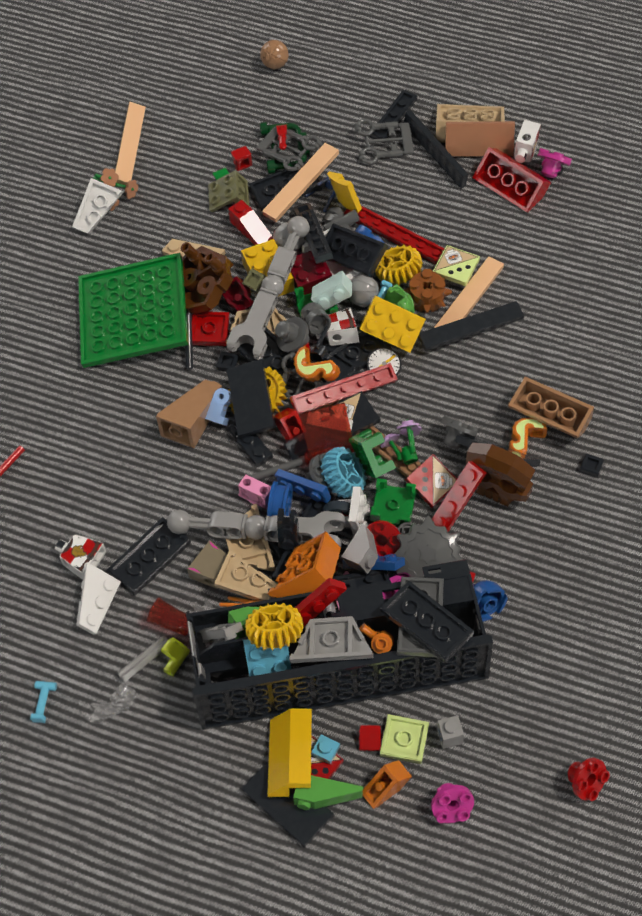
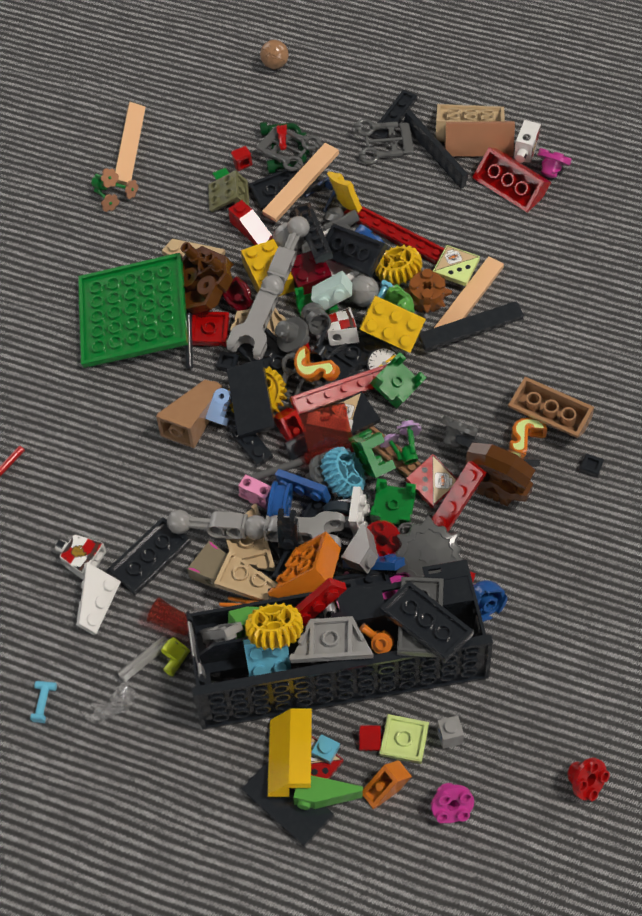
(95, 205): white wing -> none
(254, 280): olive tile -> none
(397, 381): none -> green panel

